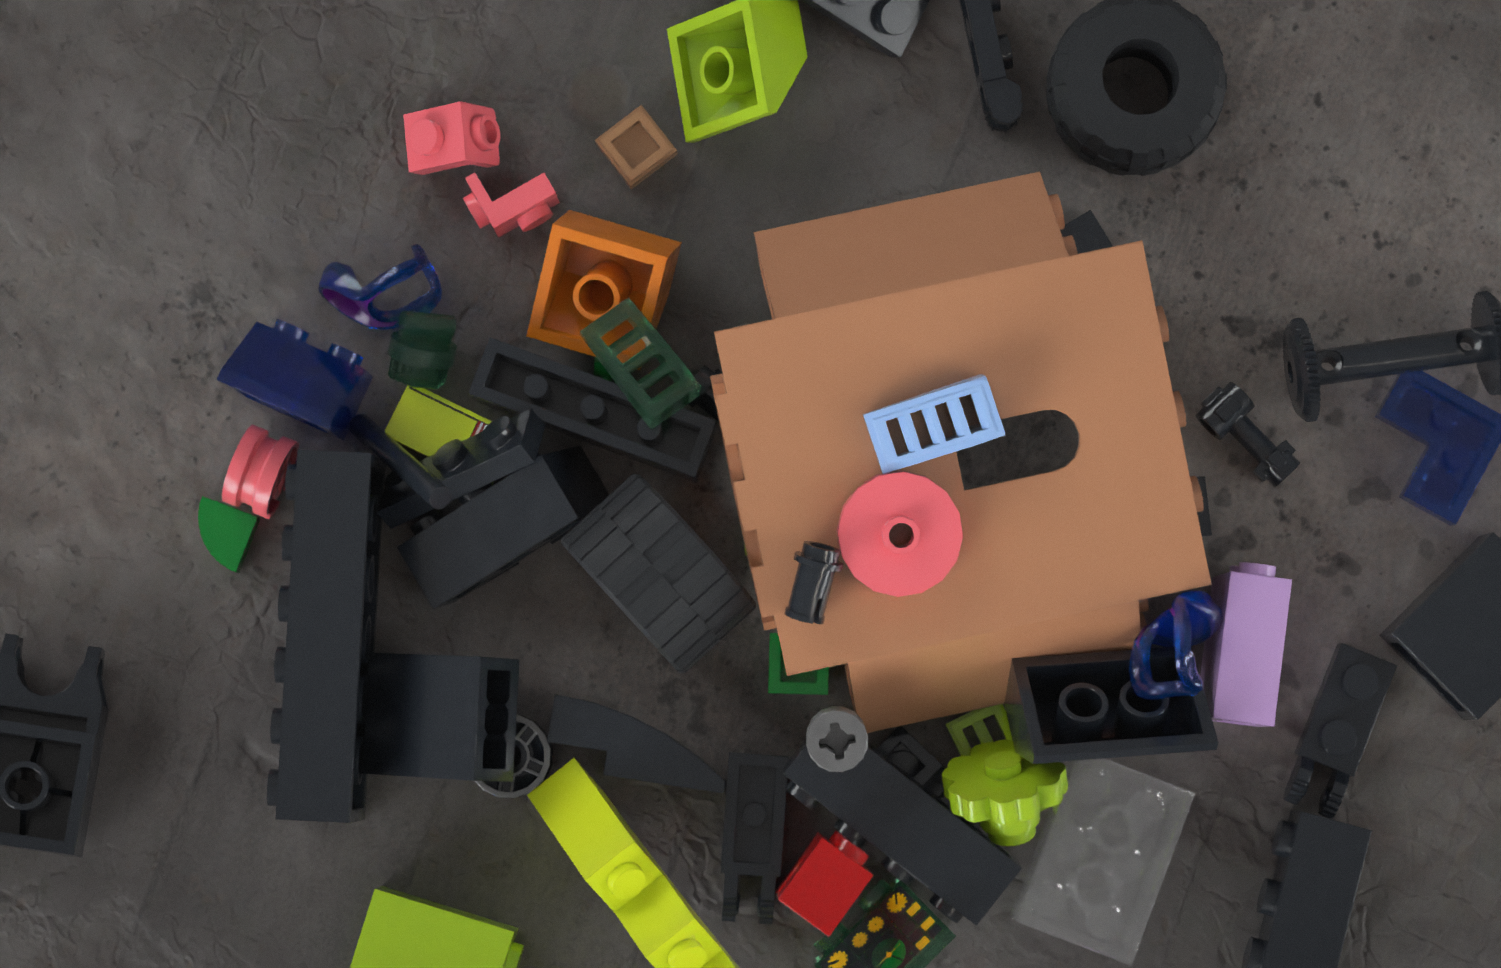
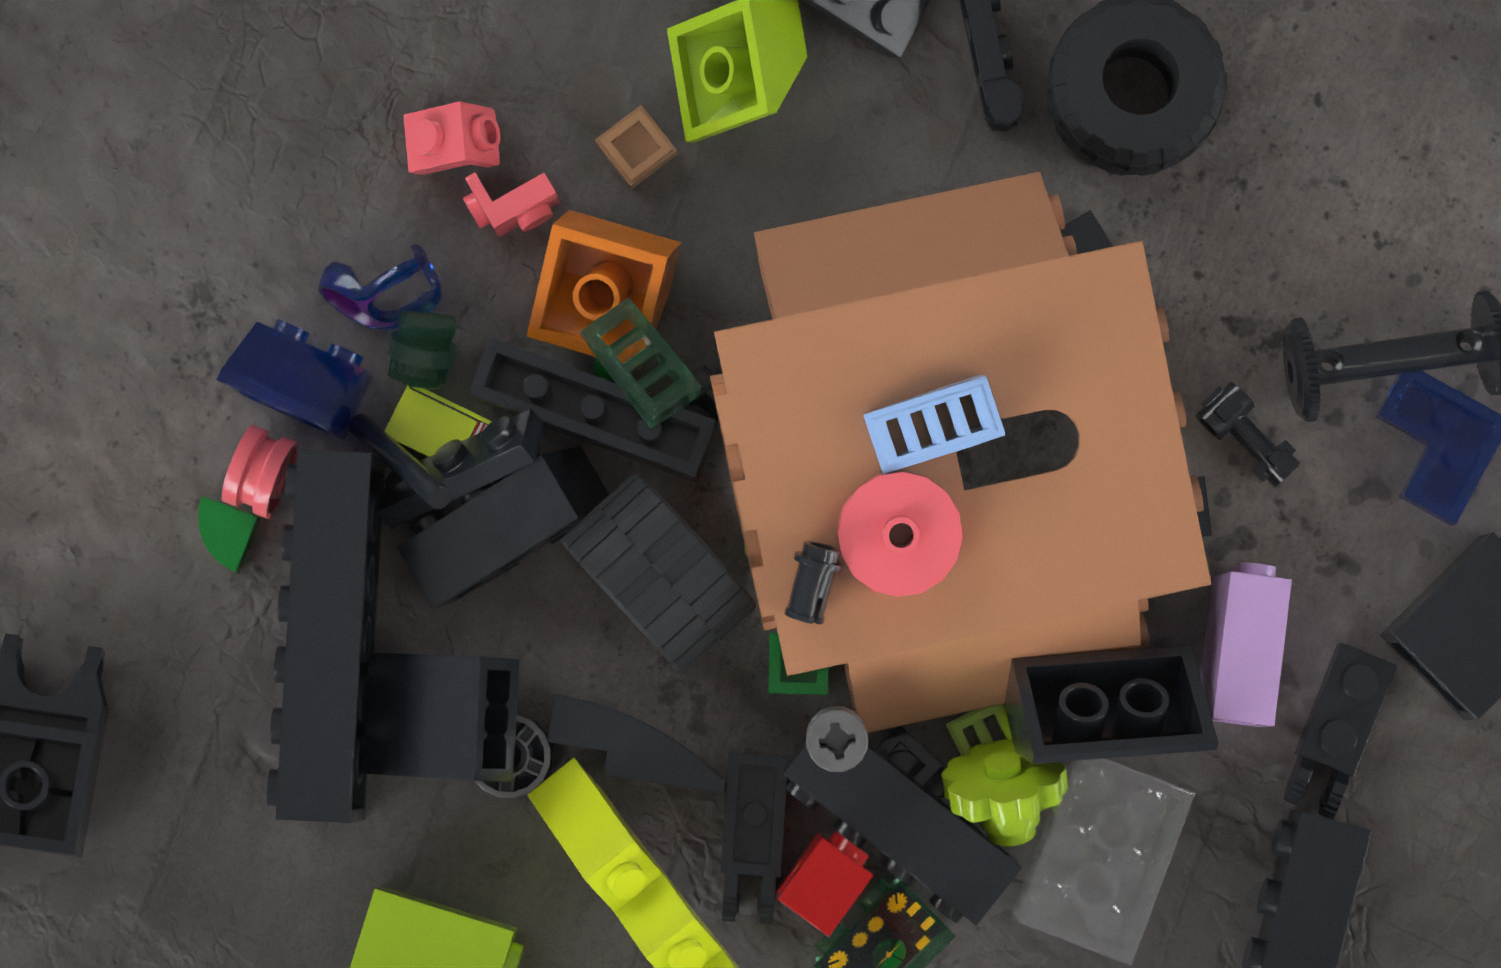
(1186, 624): clear blue piece -> none

